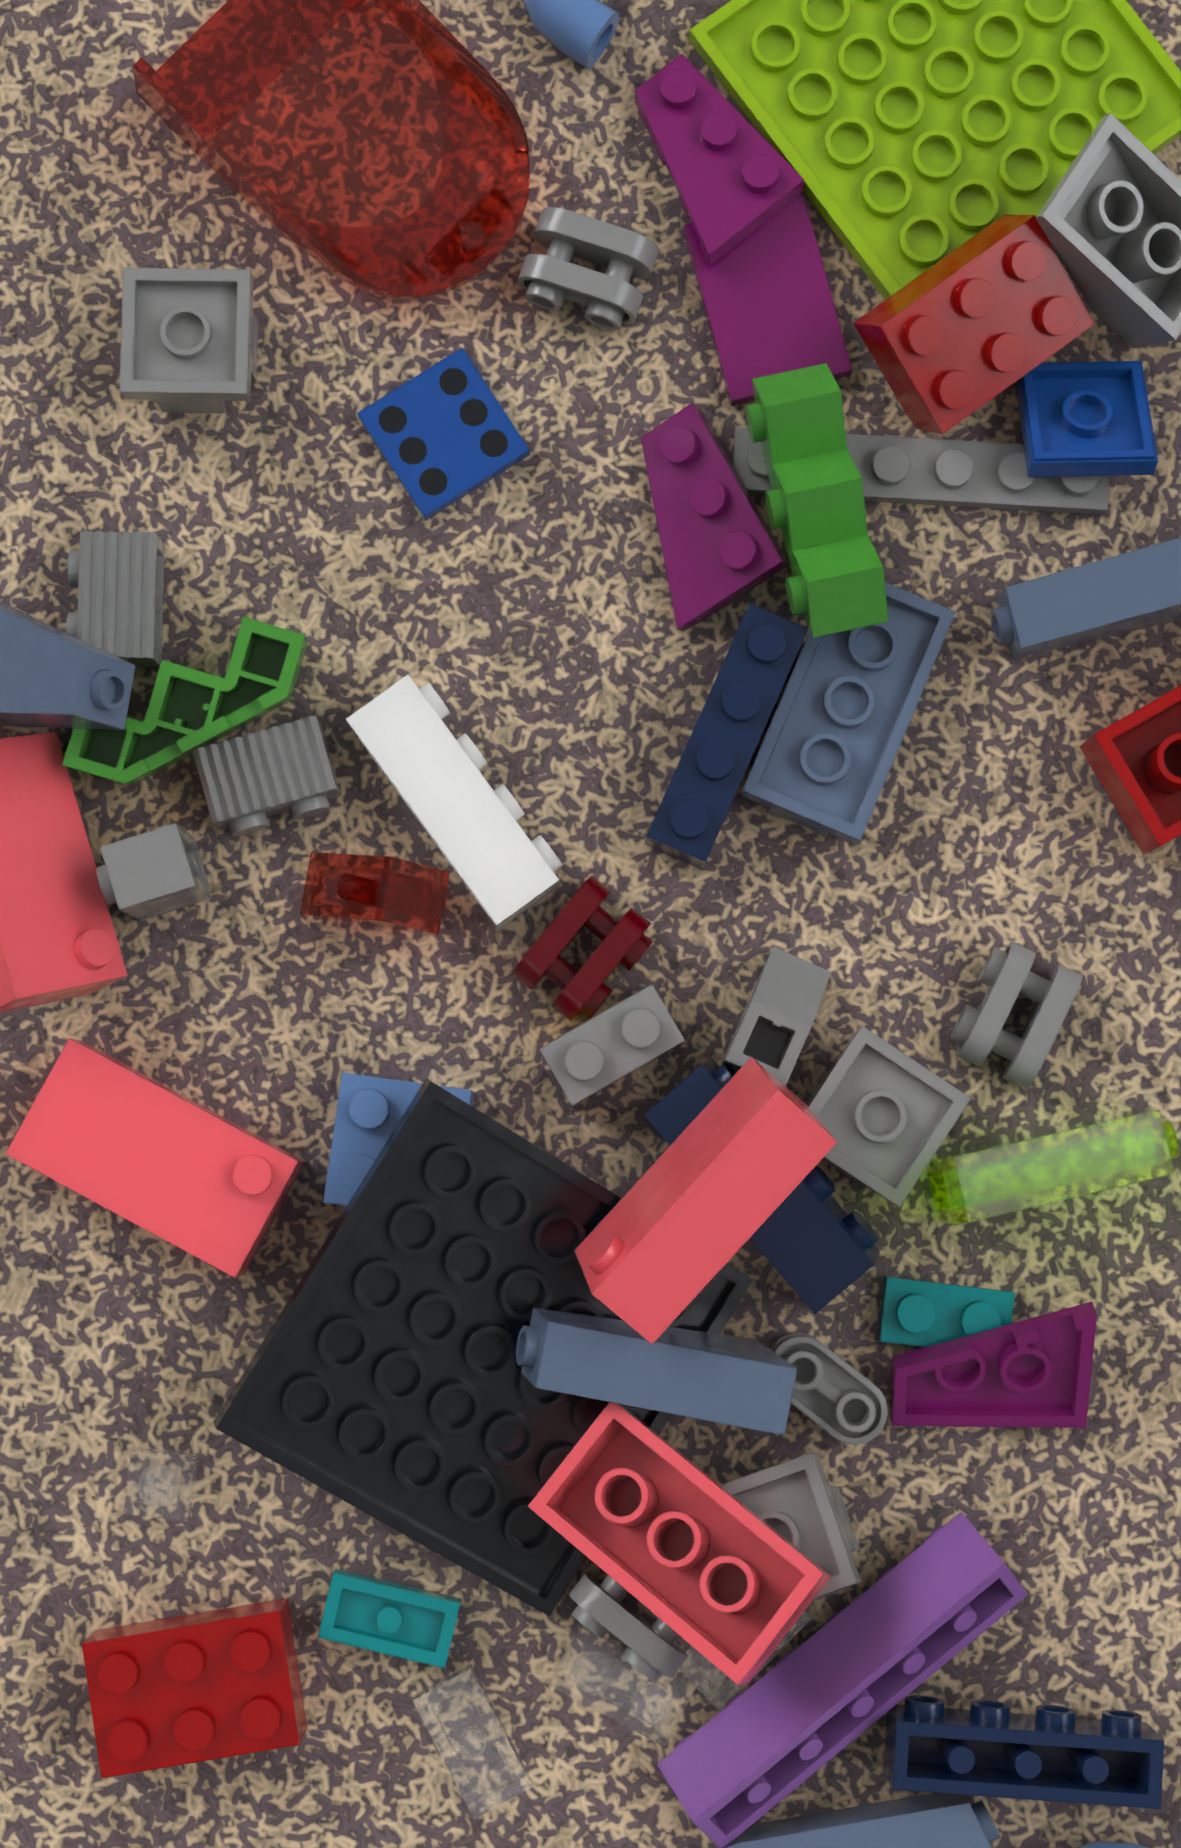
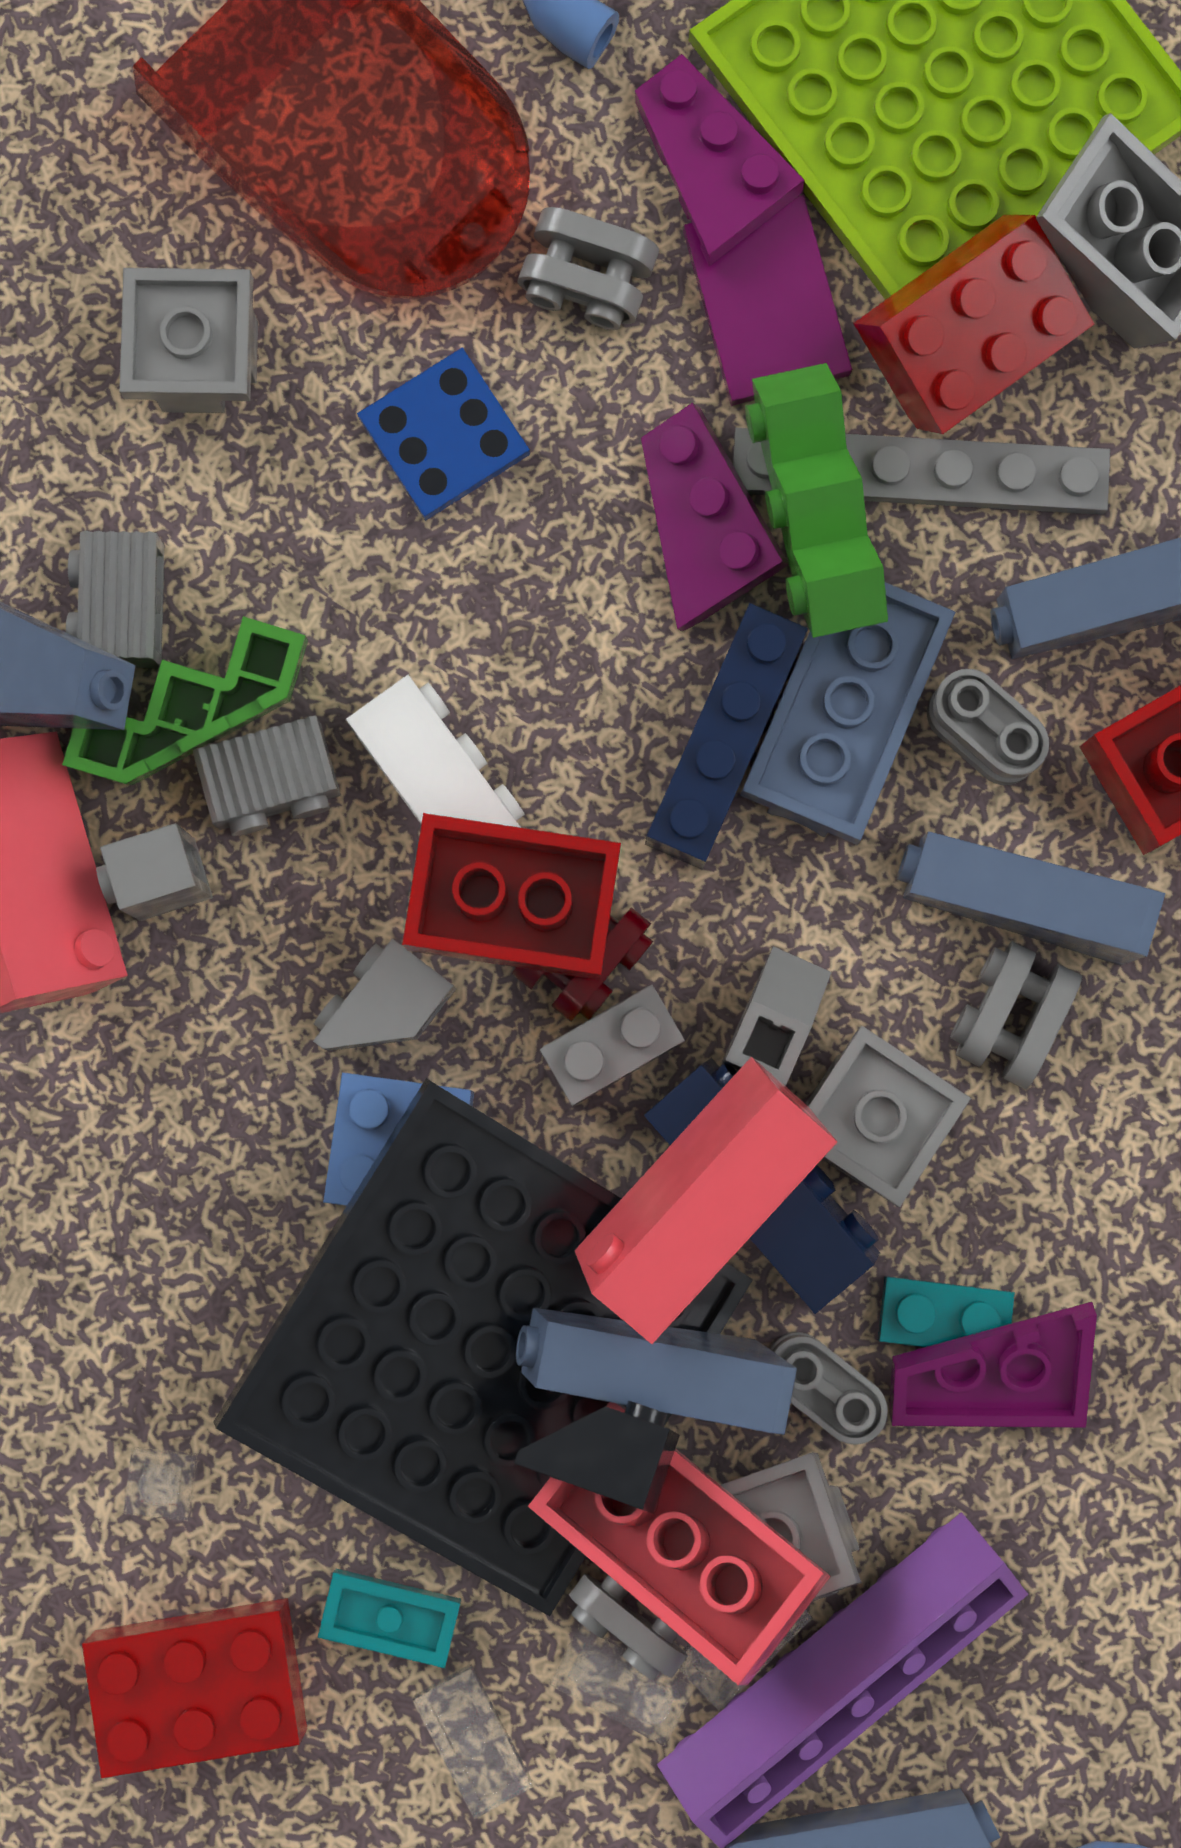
(155, 1157): coral brick -> none
(375, 892): clear red slope -> none
(388, 1004): none -> light grey slope
(511, 896): none -> red brick
(609, 1454): none -> black slope
(987, 727): none -> light grey brick
(1023, 1754): dark blue brick -> none
(1032, 897): none -> sand blue slope
(1051, 1166): clear neon green slope -> none
(1086, 419): blue tile -> none

